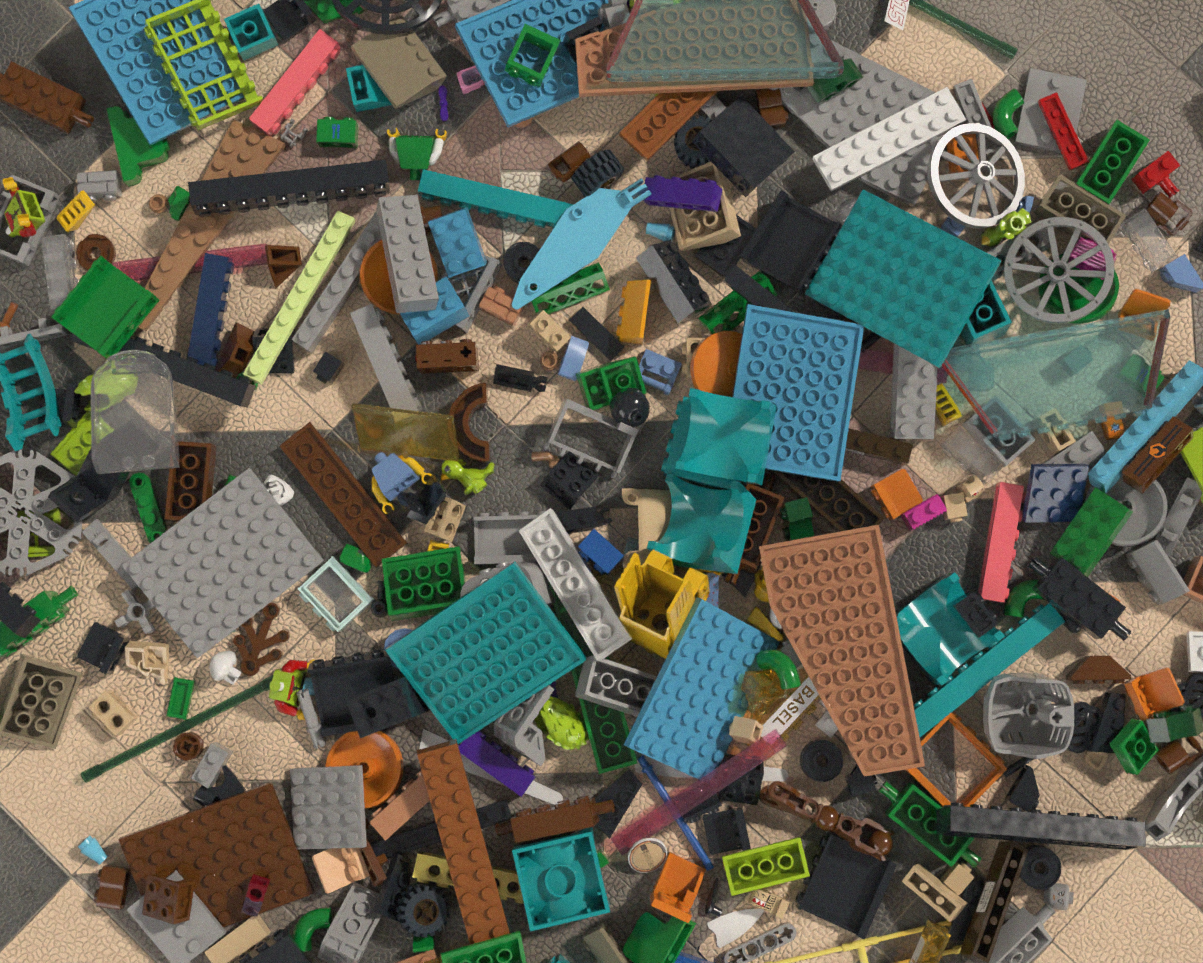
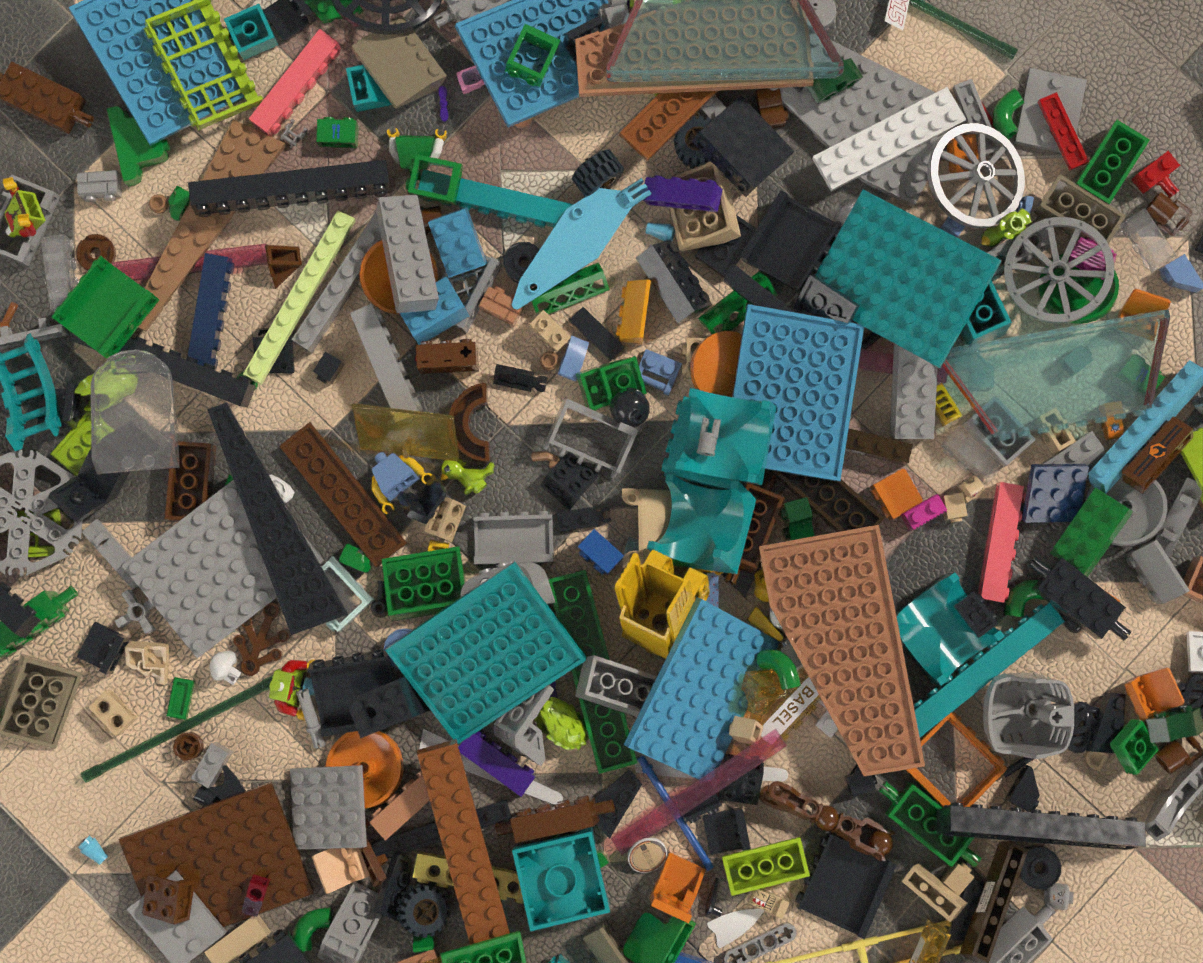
(66, 217): yellow slope -> none
(113, 887): reddish brown brick -> none
(147, 506): green plate -> none
(237, 350): reddish brown slope -> none
(292, 566): none -> black wing
(451, 196): none -> green window
(572, 158): reddish brown piece -> none
(575, 585): white plate -> none
(708, 440): none -> light grey hinge
(825, 300): none -> black wing
(830, 769): black wheel -> none
(1098, 669): reddish brown slope -> none

